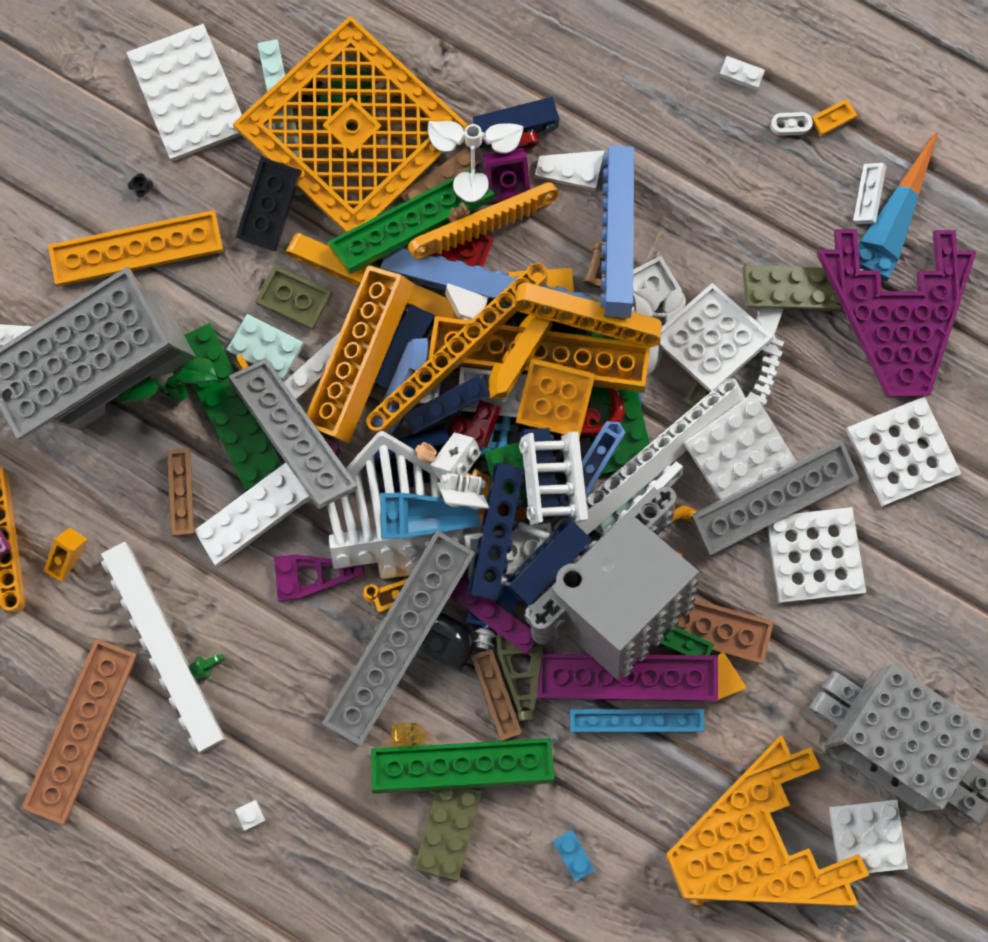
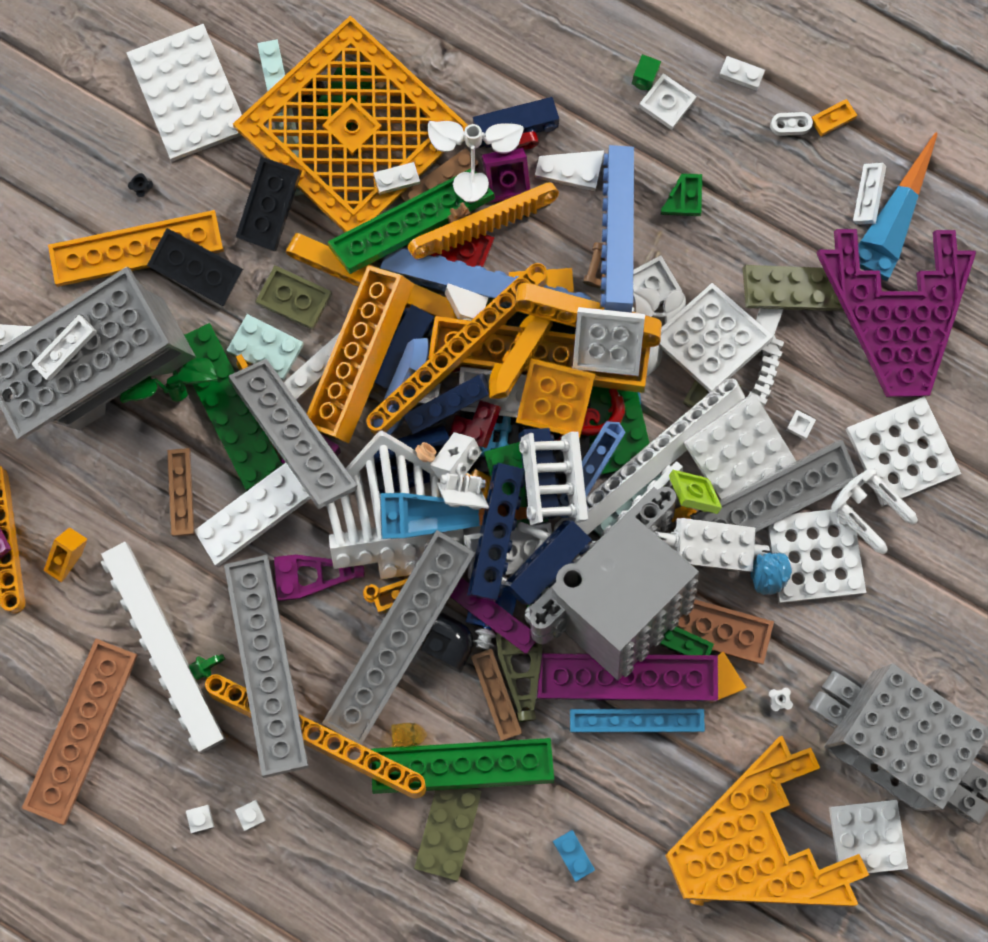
(64, 347): none -> white plate
(195, 267): none -> black plate
(200, 818): none -> white plate
(265, 667): none -> light grey plate
(326, 737): none -> light orange beam
(396, 178): none -> white plate
(608, 341): none -> white plate
(646, 73): none -> green brick
(667, 101): none -> white plate
(685, 197): none -> green wing
(695, 491): none -> lime plate
(714, 544): none -> white plate
(771, 573): none -> dark azure hair
(784, 694): none -> white plate
(800, 424): none -> white plate
(853, 489): none -> white piece

